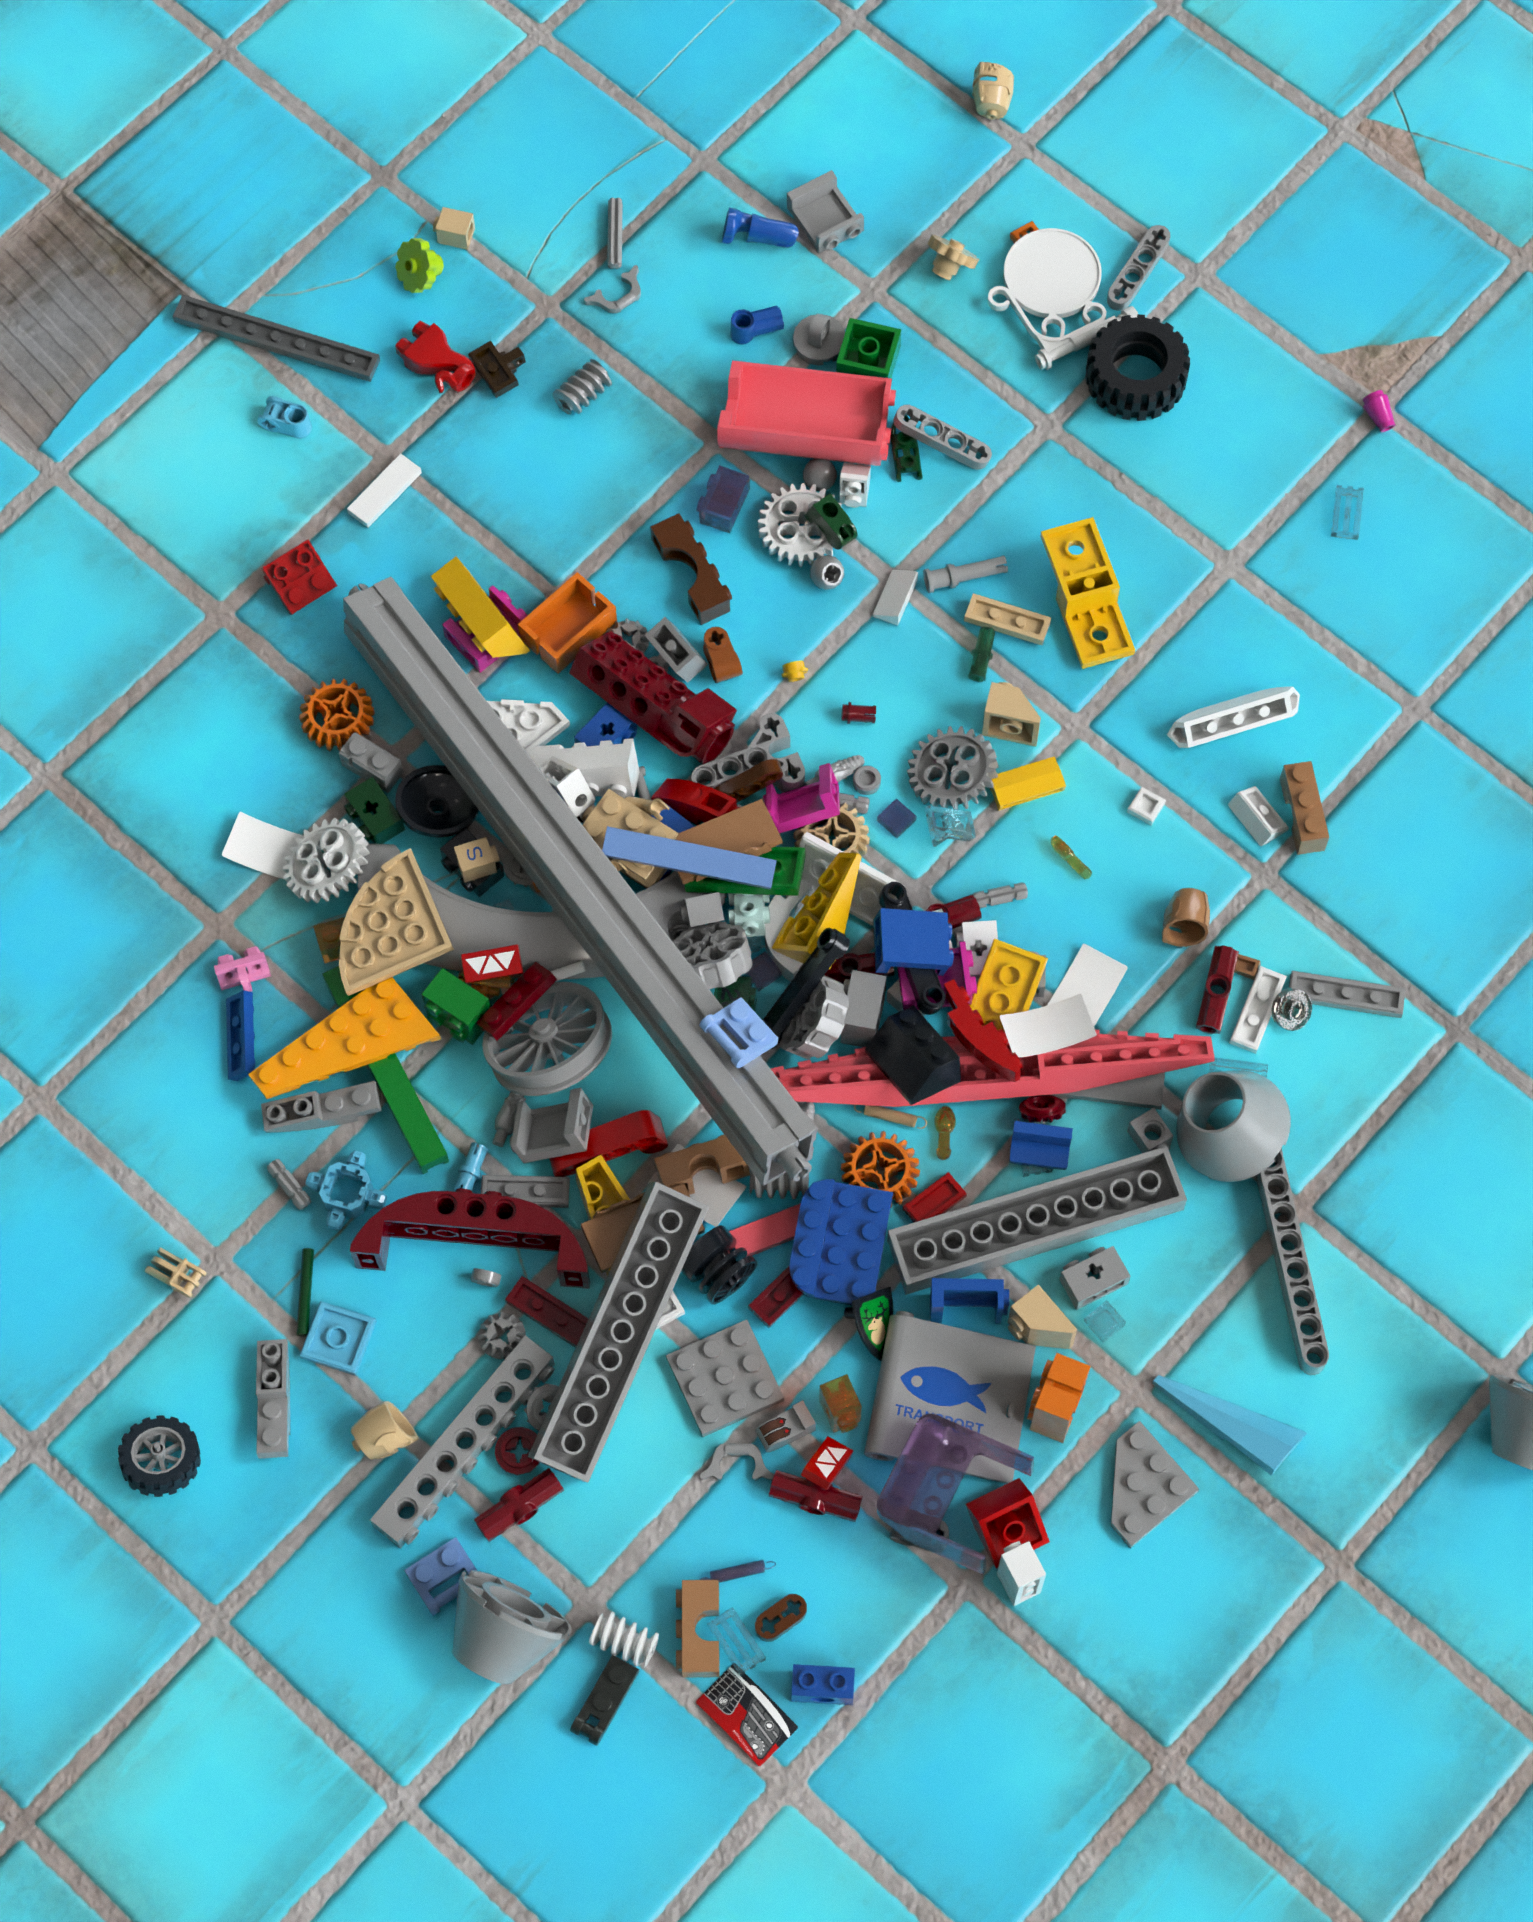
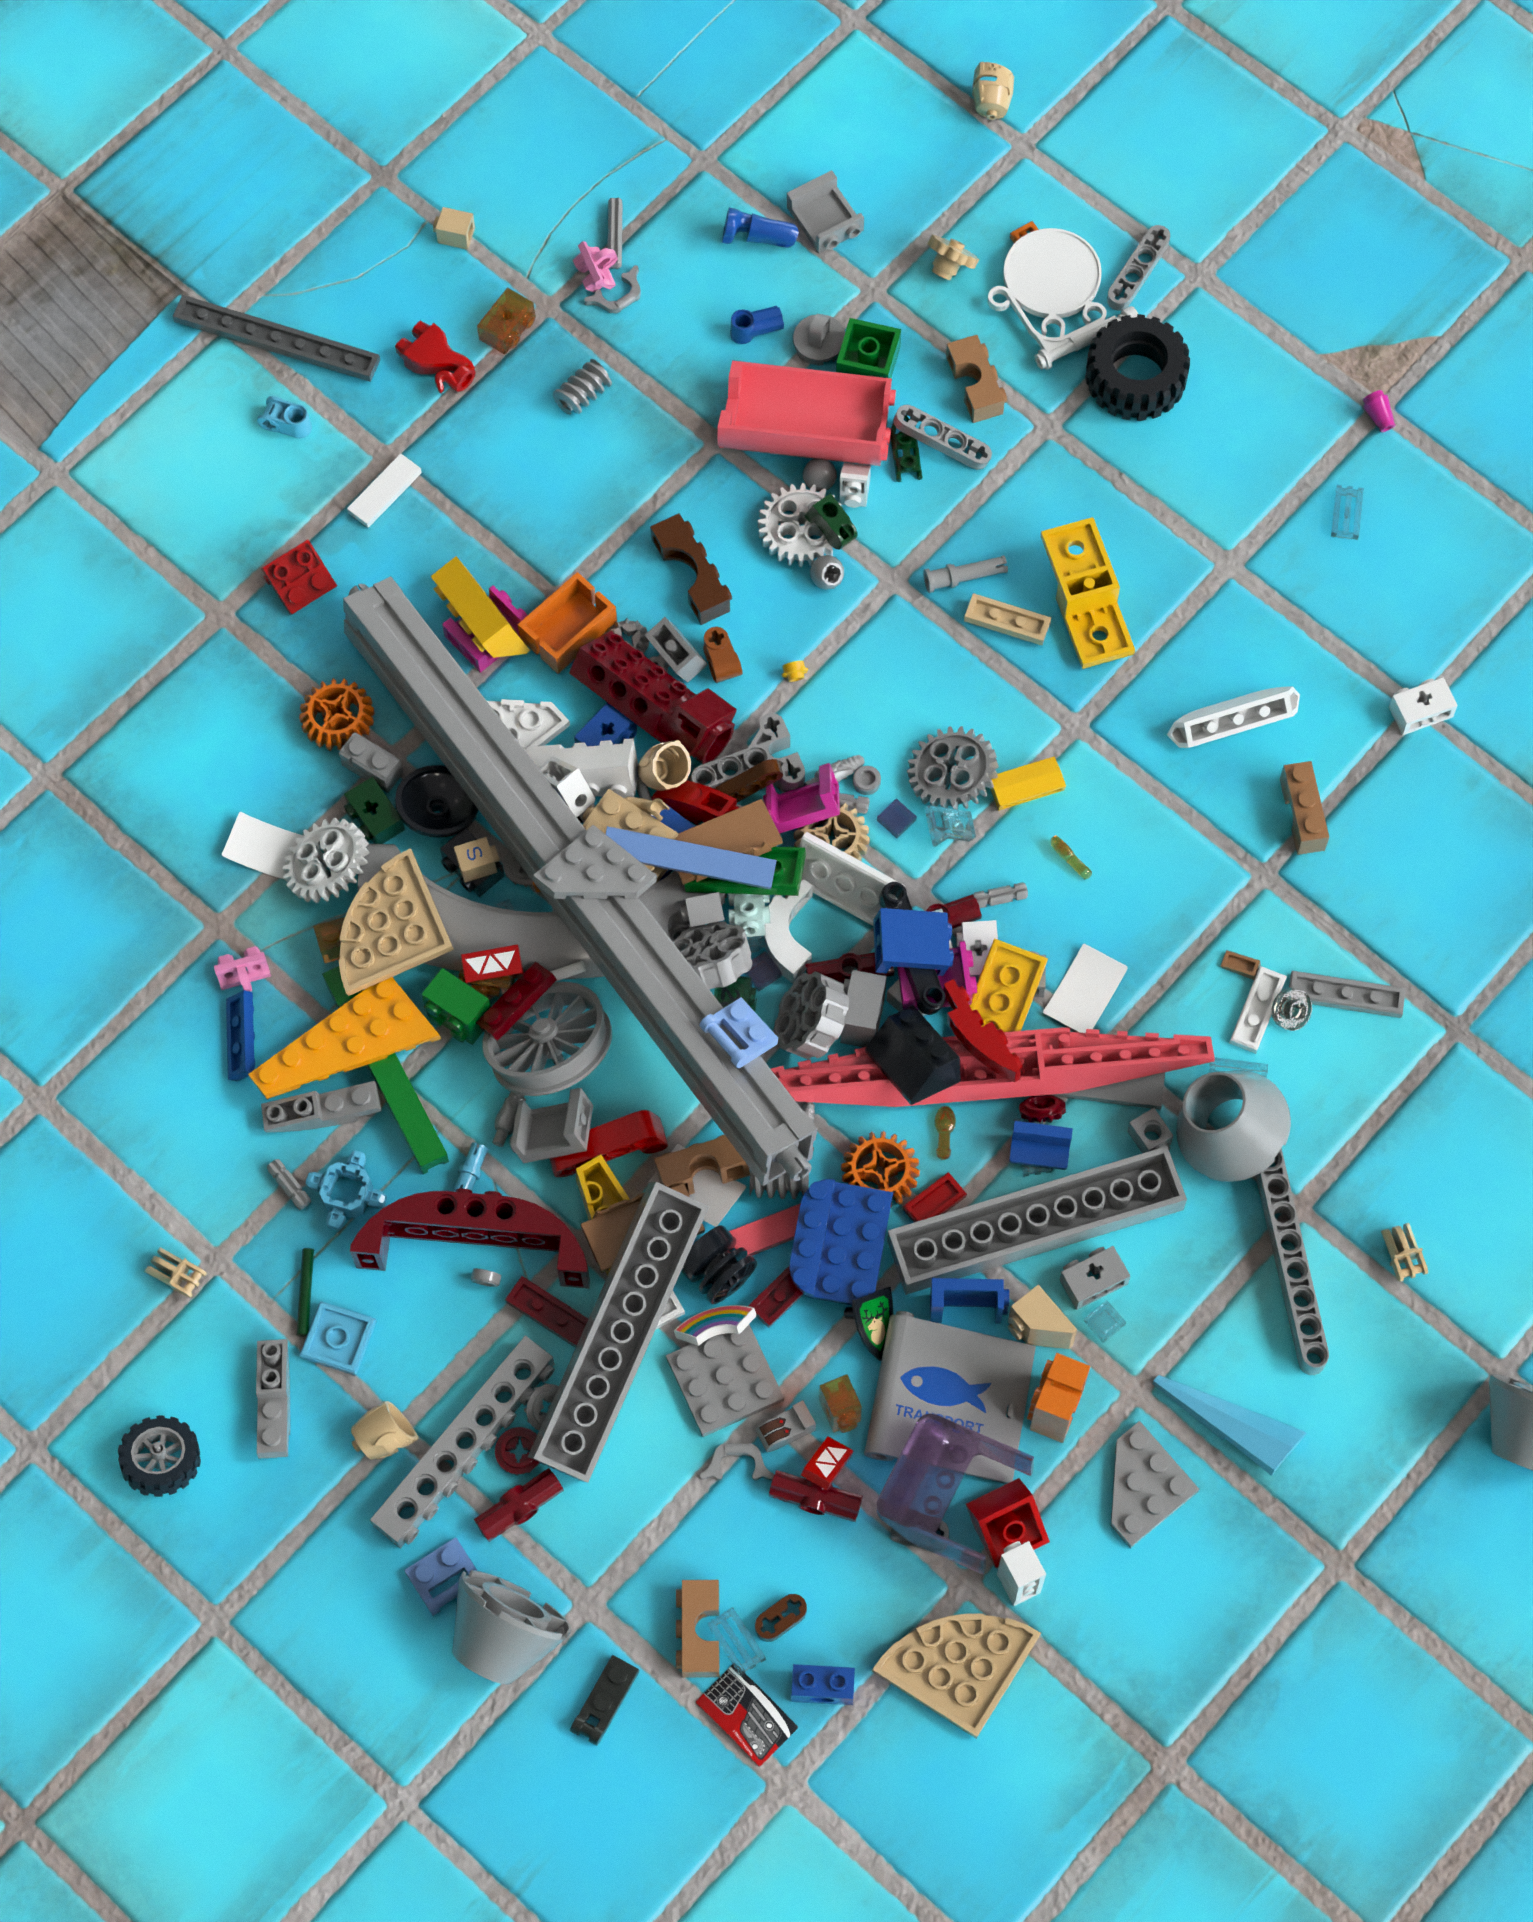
(417, 265): lime plant -> none
(487, 1333): light grey gear -> none
(497, 368): dark brown hinge -> none
(506, 321): none -> clear orange brick
(541, 1190): light grey tile -> none
(594, 869): none -> light grey plate
(598, 264): none -> bright pink hips
(624, 1639): white piece -> none
(665, 766): none -> tan helmet
(715, 1322): none -> tile
(724, 499): clear purple brick -> none
(738, 1571): piece -> none
(823, 909): yellow wedge -> none
(830, 945): black piece -> none
(858, 713): dark red pin -> none
(891, 1115): tan piece -> none
(896, 596): white slope -> none
(959, 1665): none -> tan plate
(970, 359): none -> medium nougat arch
(982, 654): clear green axle -> none
(1010, 715): tan slope -> none
(1048, 1027): white sticker -> none
(1146, 806): white tile -> none
(1189, 913): medium nougat helmet -> none
(1214, 1005): dark red piece -> none
(1257, 815): white slope -> none
(1404, 1248): none -> tan arm
(1422, 705): none -> white brick

